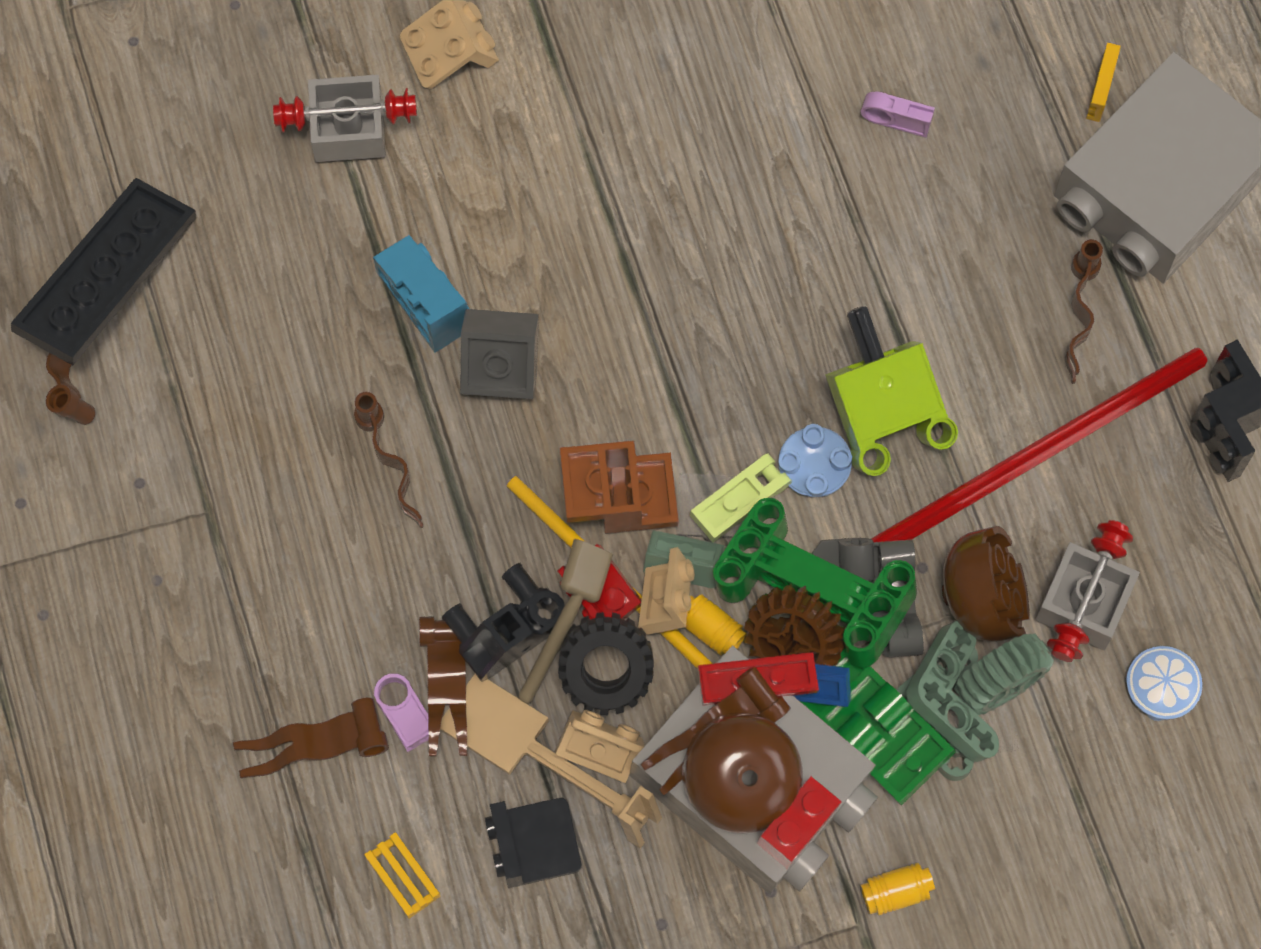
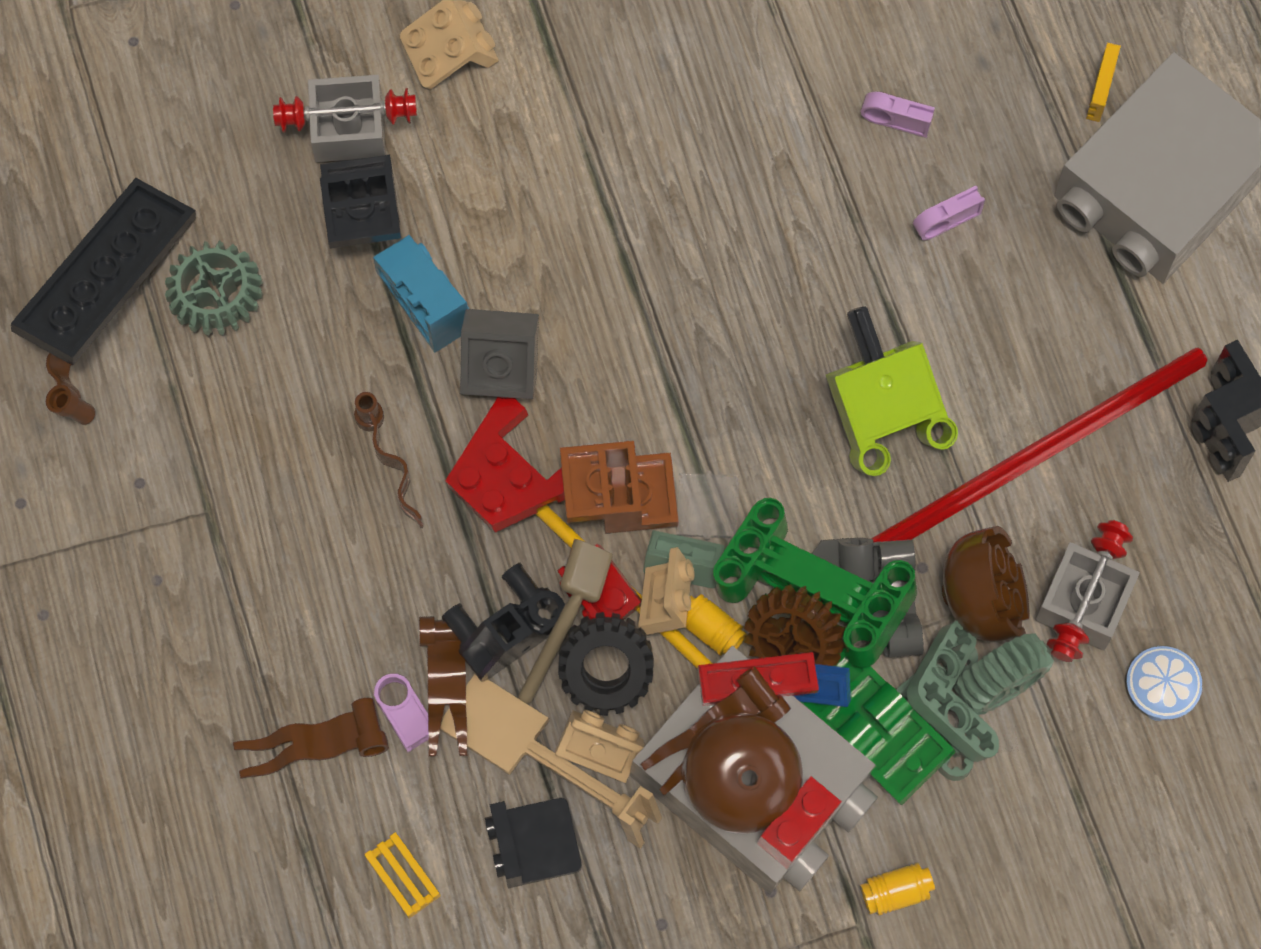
(237, 272): none -> sand green gear
(360, 201): none -> black bracket
(496, 477): none -> red wing
(737, 497): yellowish green plate -> none
(815, 461): light blue dish -> none
(949, 213): none -> lavender piece
(1084, 267): reddish brown flag -> none

